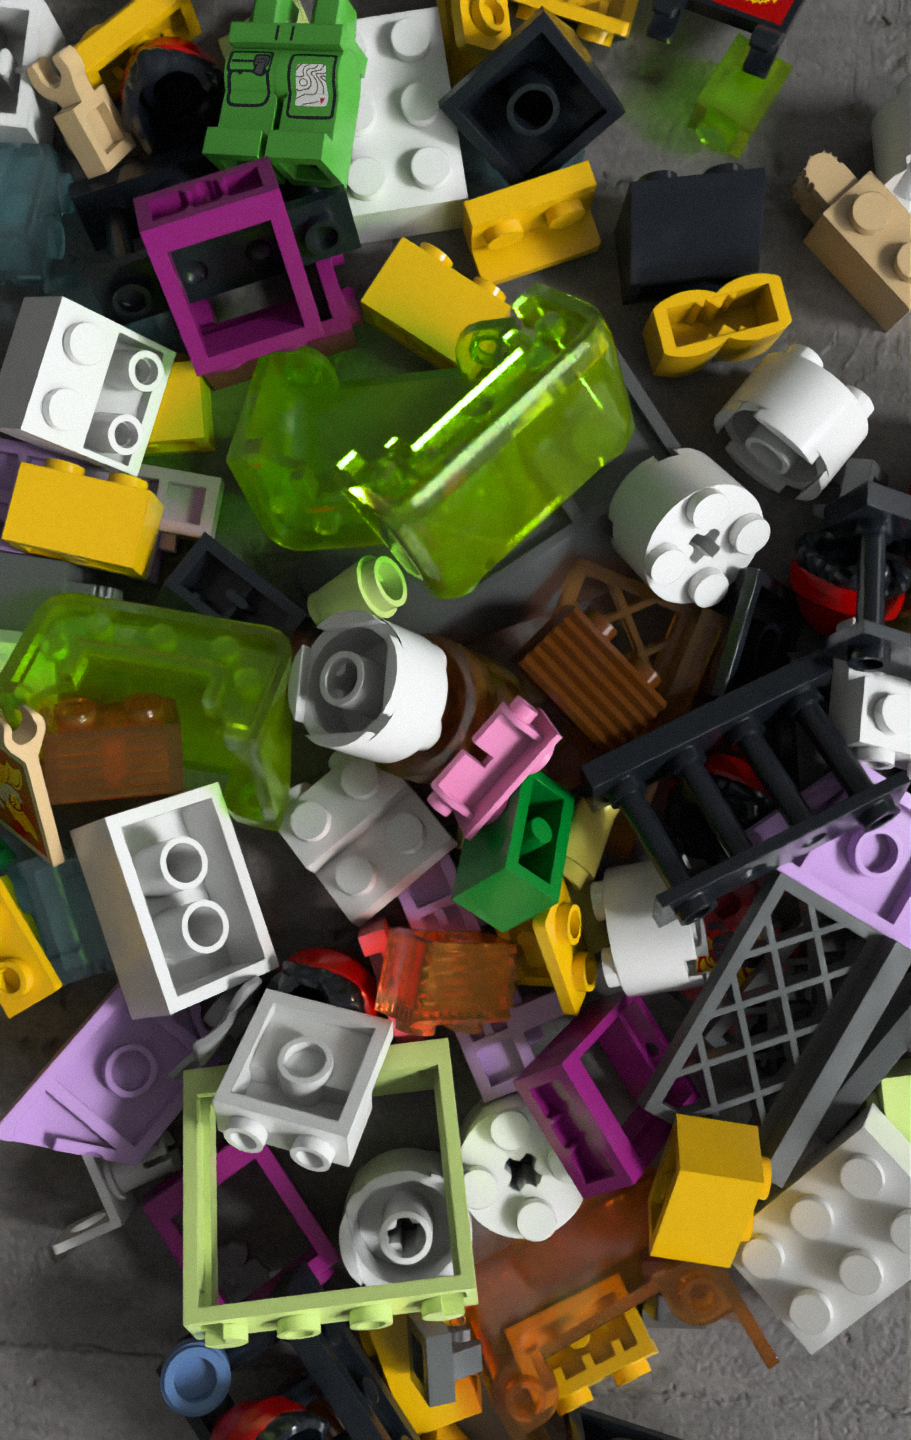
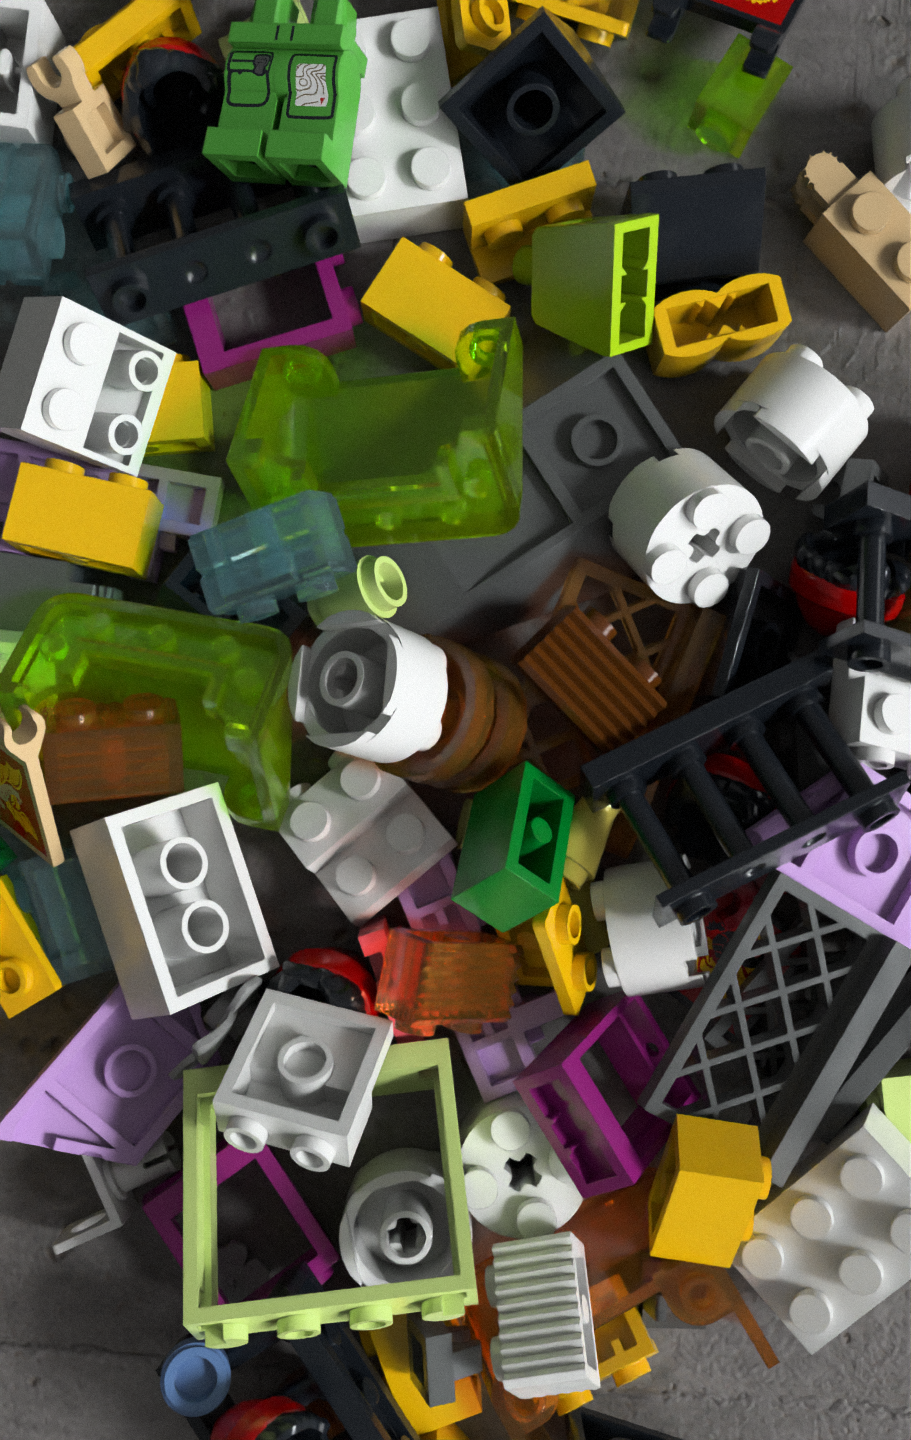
(211, 209): magenta window -> none
(273, 555): none -> clear light blue brick
(502, 451): clear neon green windscreen -> none
(517, 745): bright pink hinge -> none
(542, 1317): none -> white brick
(594, 280): none -> lime torso

